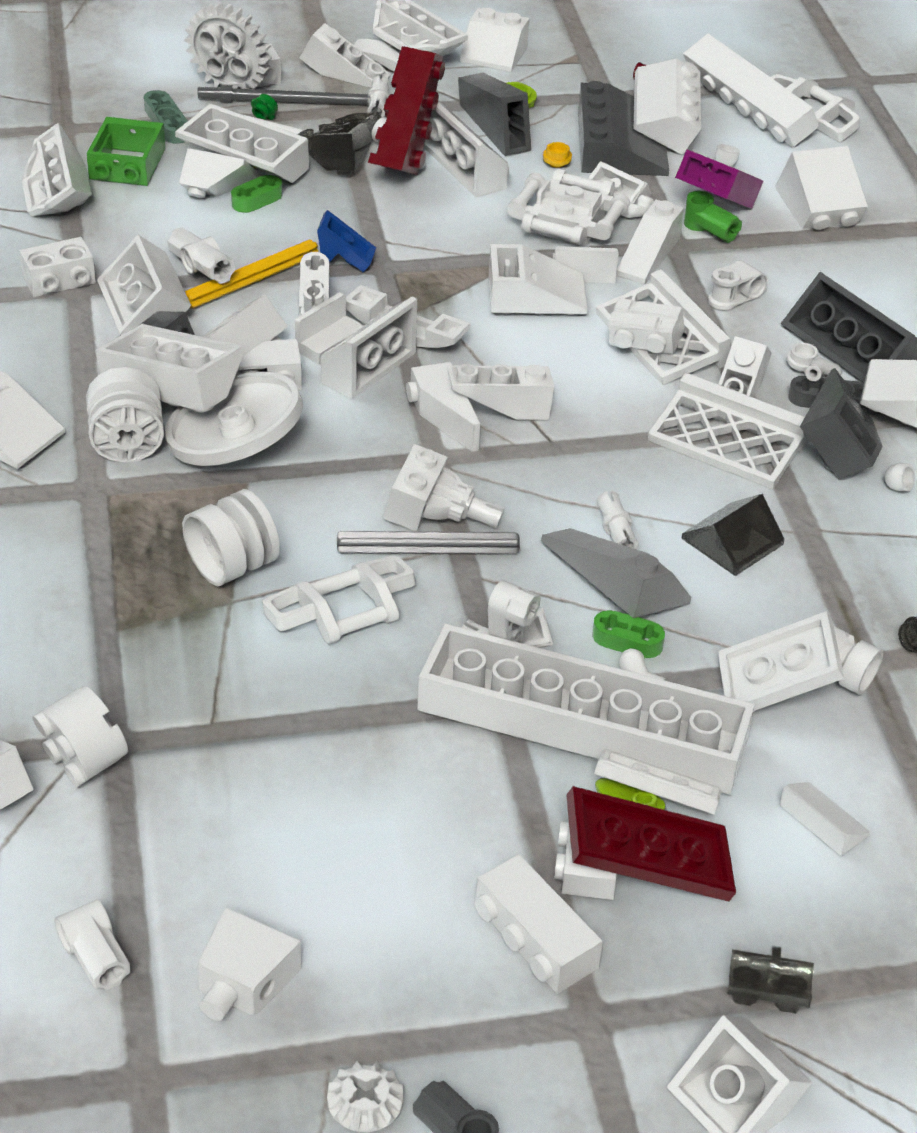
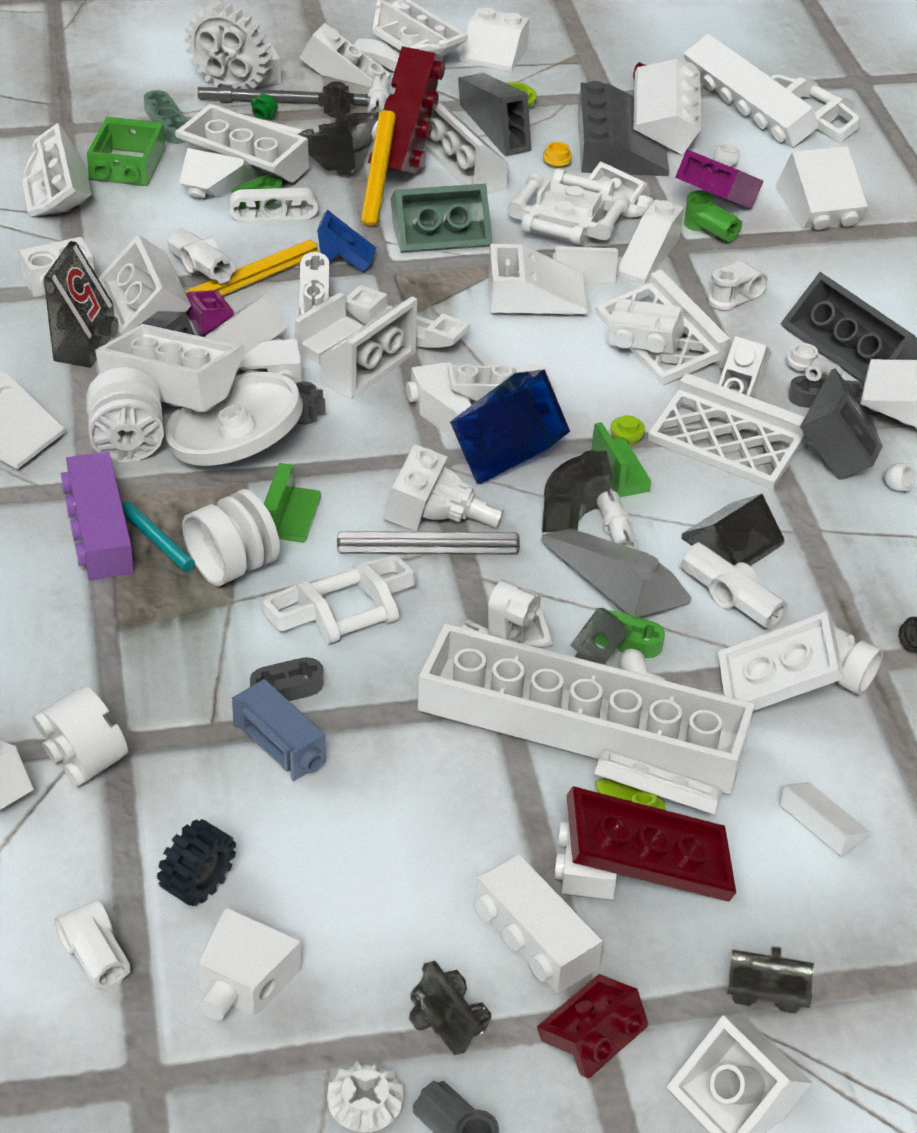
(77, 309): none -> clear smoke slope
(98, 514): none -> medium lavender brick
(158, 537): none -> teal bar
(196, 862): none -> black bush
(207, 310): none -> magenta slope
(250, 196): none -> white beam
(279, 729): none -> sand blue window
(290, 678): none -> dark grey beam
(291, 506): none -> bright green panel
(312, 402): none -> dark grey gear
(336, 99): none -> clear smoke gear
(378, 168): none -> yellow axle
(441, 217): none -> sand green slope
(442, 1007): none -> clear smoke hips
(510, 424): none -> clear blue slope
(574, 490): none -> clear smoke brick
(595, 1023): none -> dark red bracket
(606, 623): none -> clear smoke brick
(627, 472): none -> bright green panel
(628, 428): none -> lime plate
(734, 585): none -> white piece

